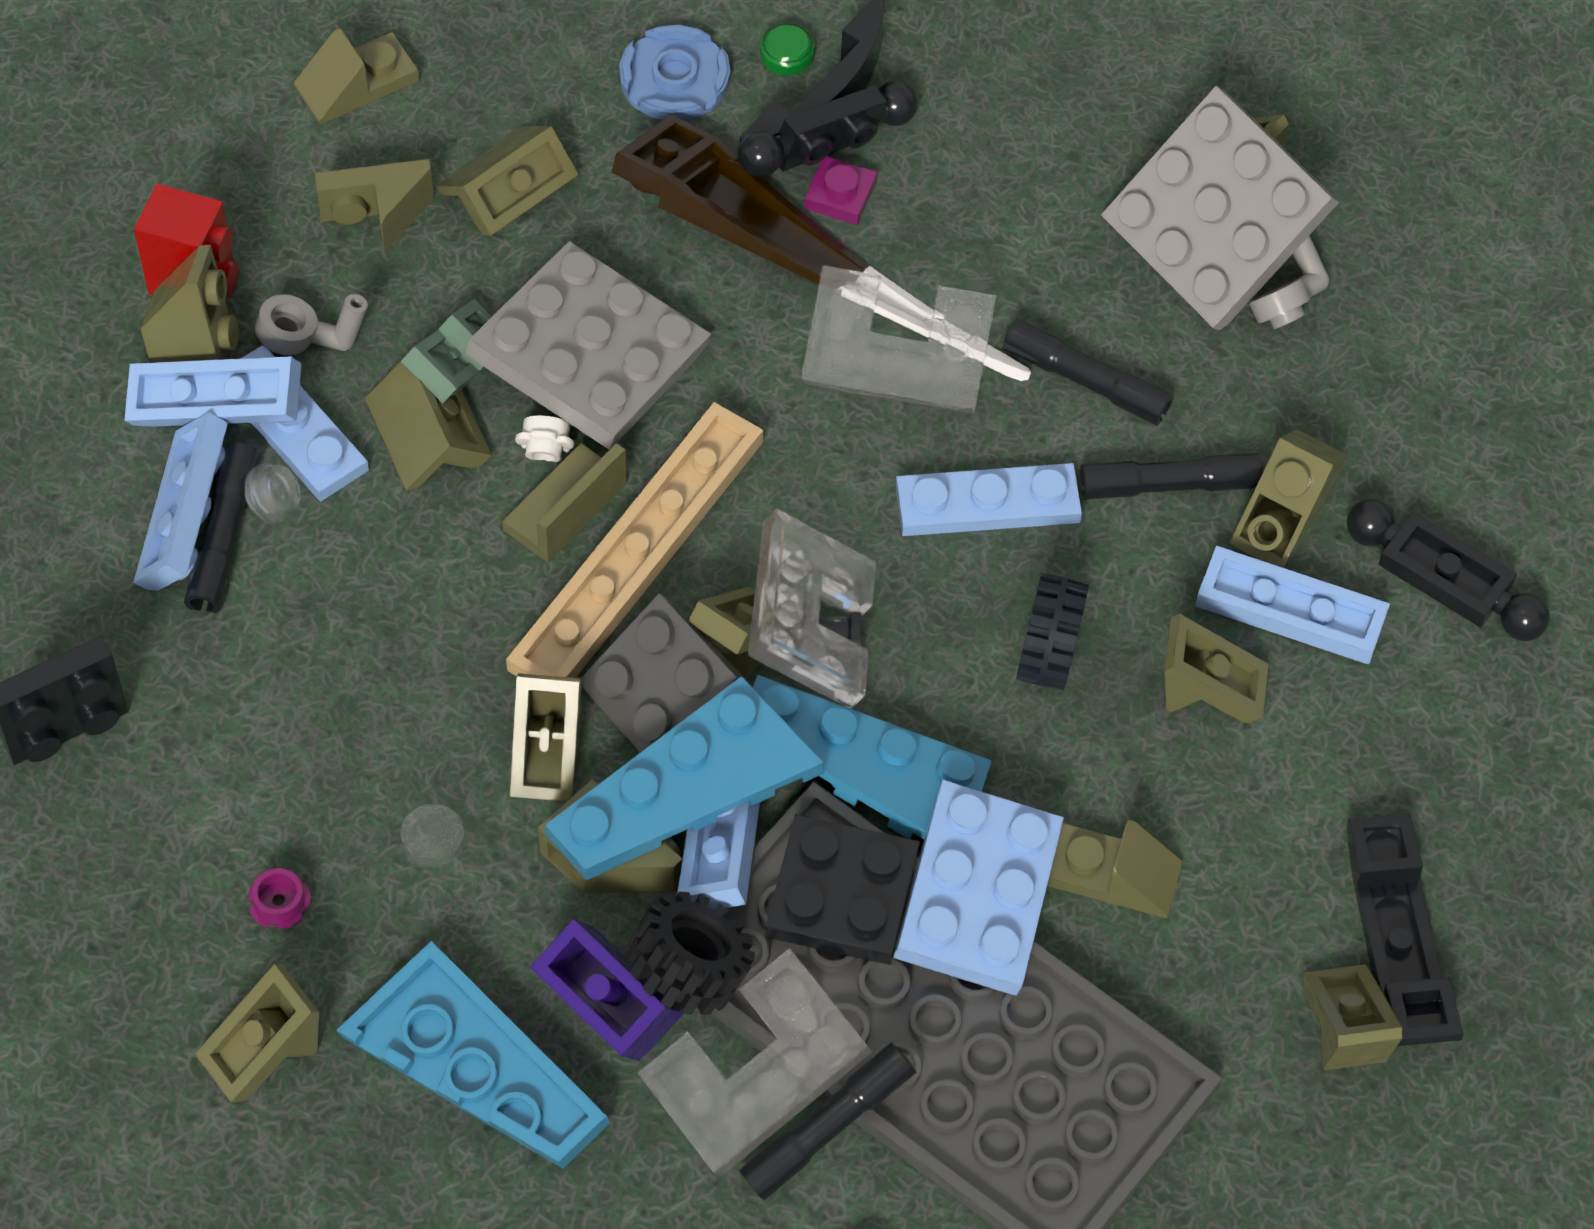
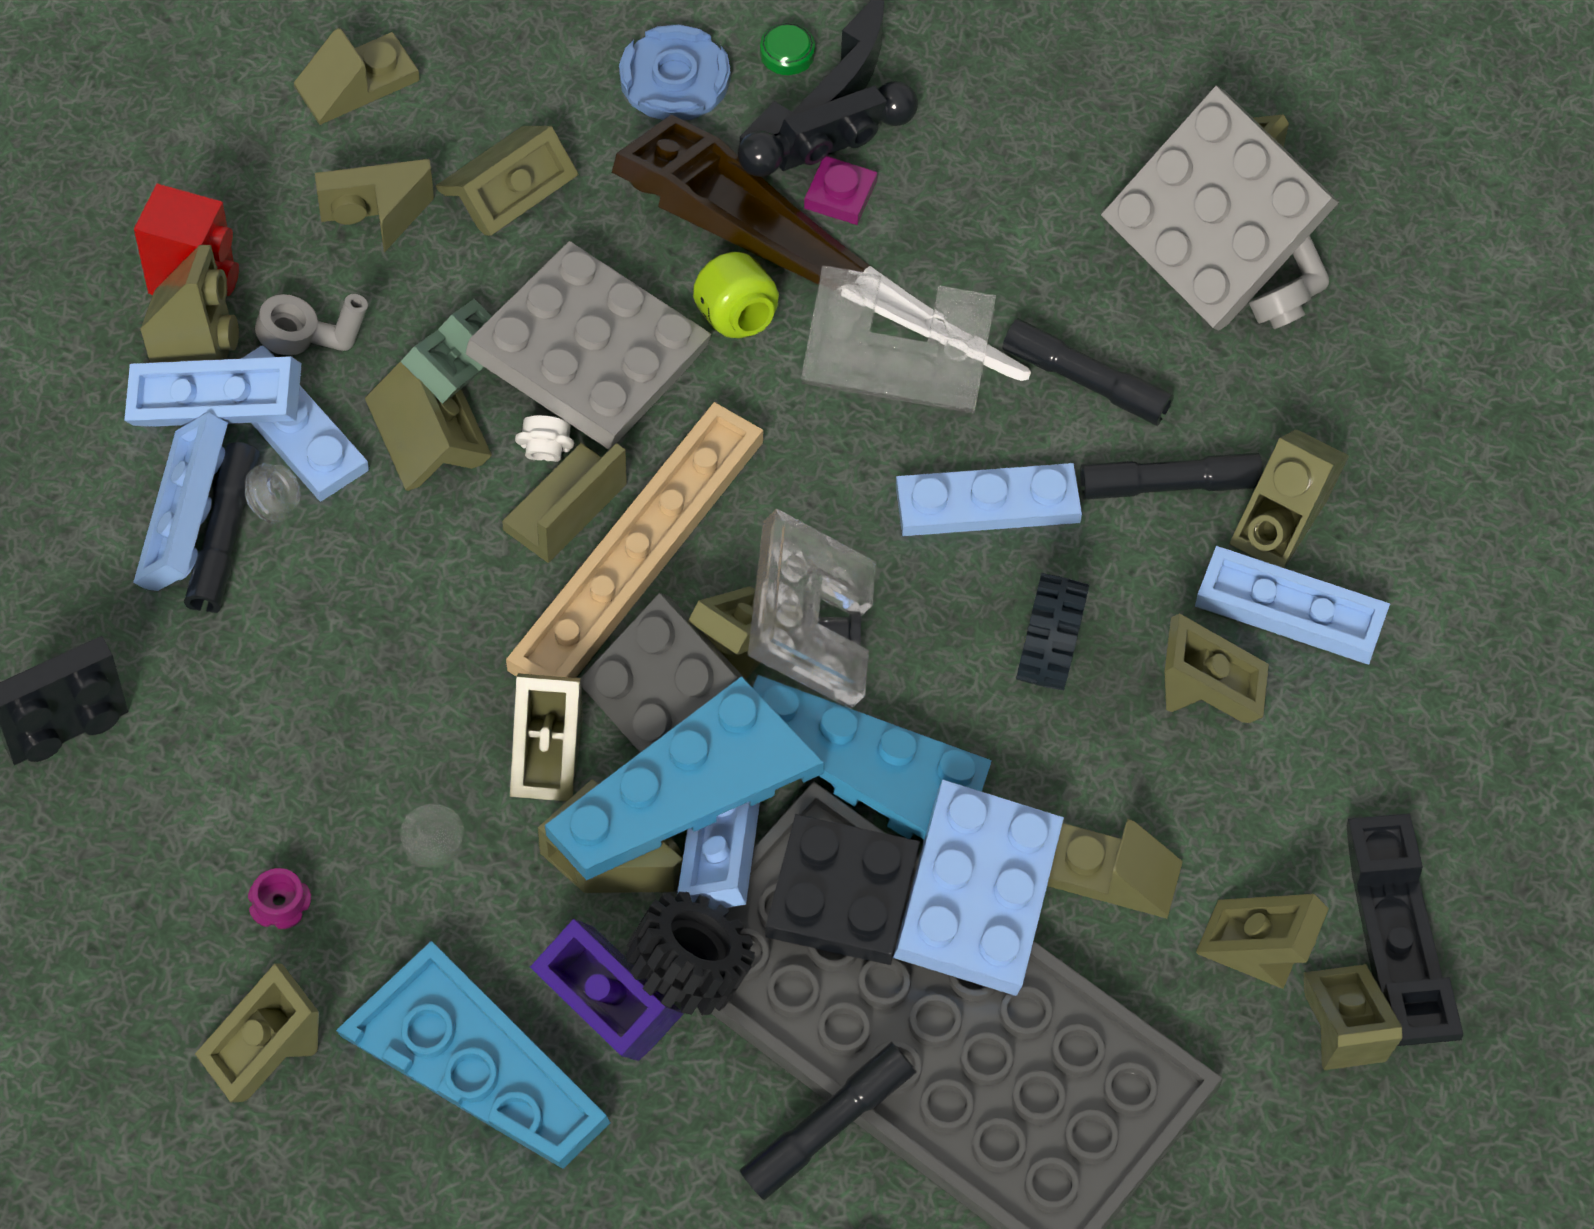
(736, 295): none -> lime head
(737, 1114): clear plate -> none
(1263, 934): none -> olive slope
(1448, 569): black plate -> none

